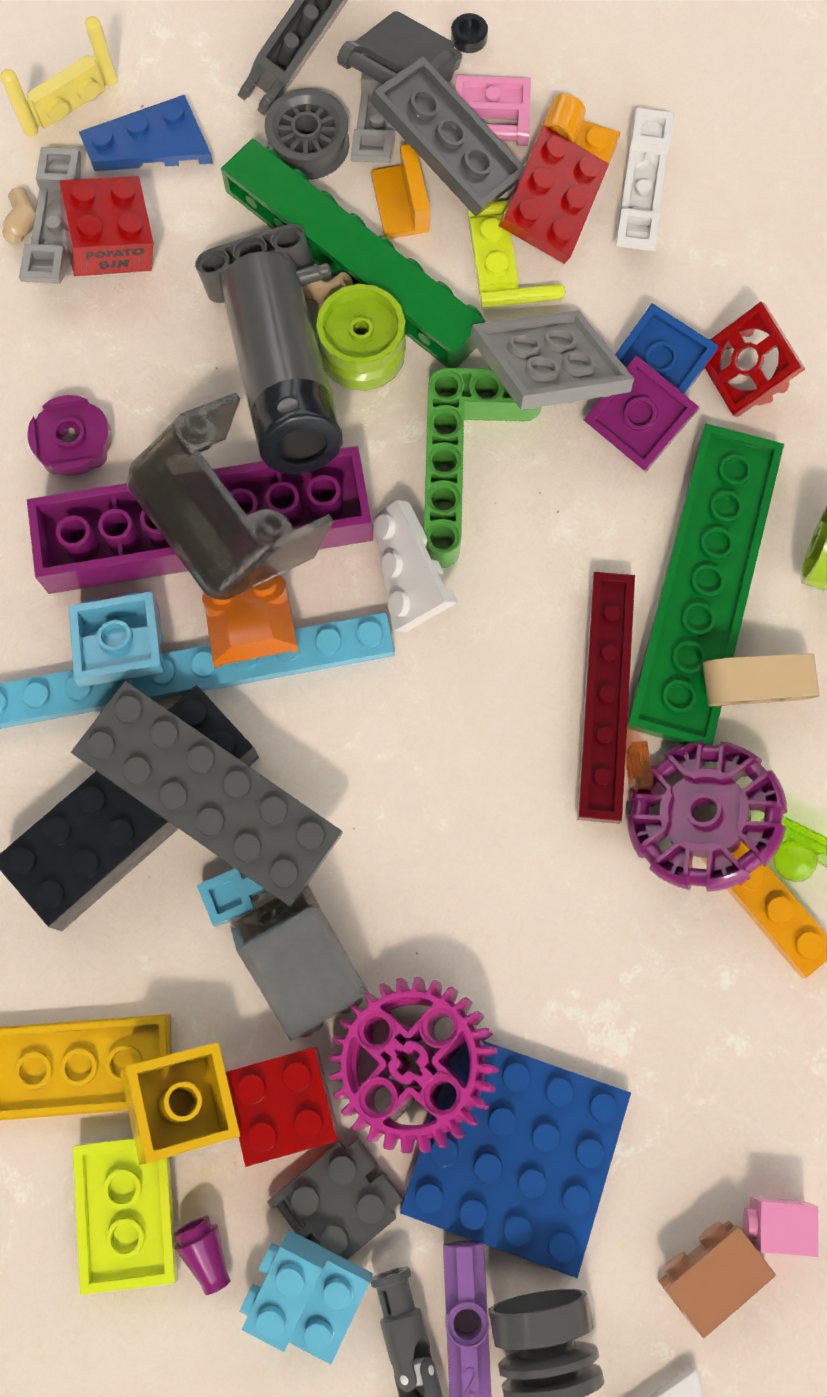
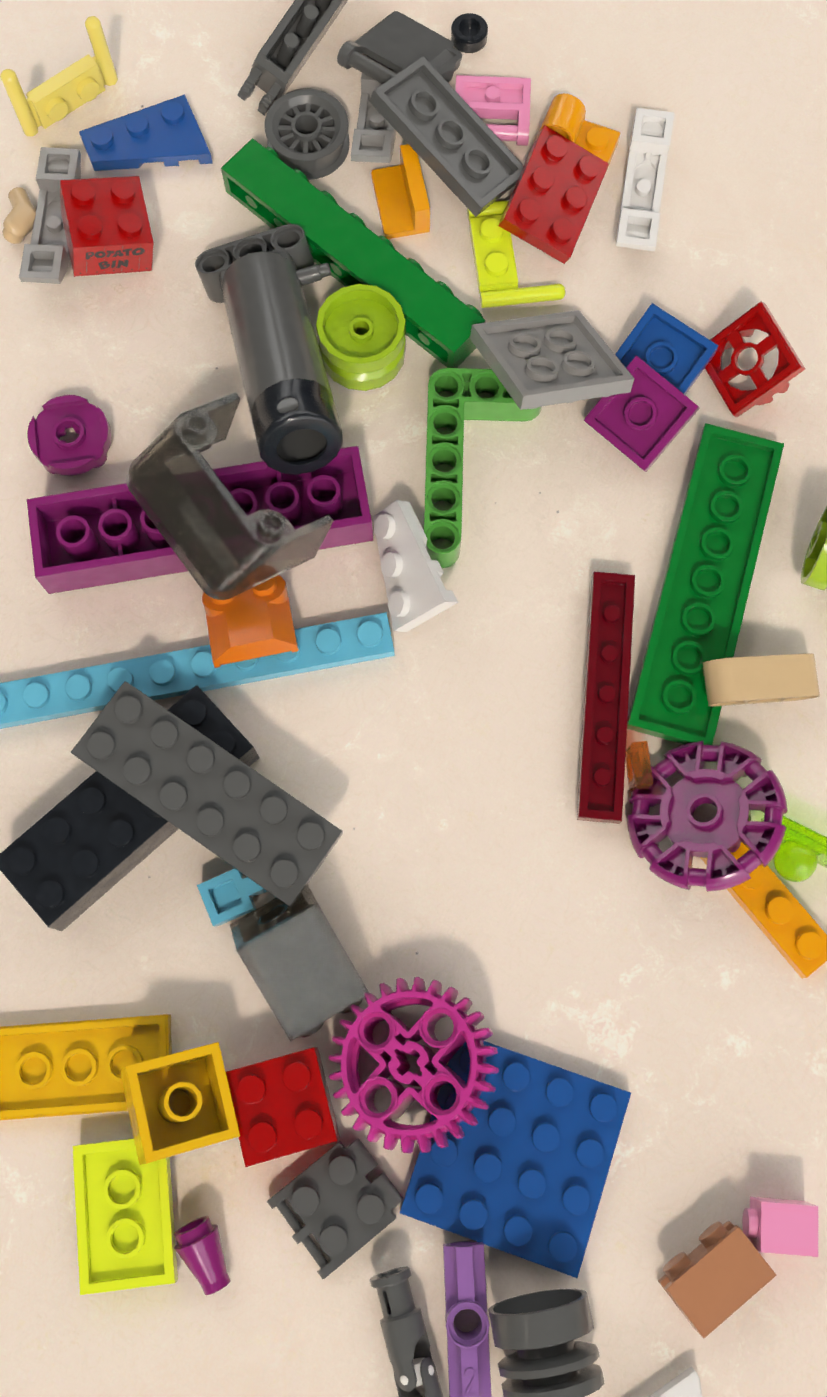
(116, 638): medium azure plate -> none
(304, 1297): medium azure plate -> none
(321, 290): tan arm -> none

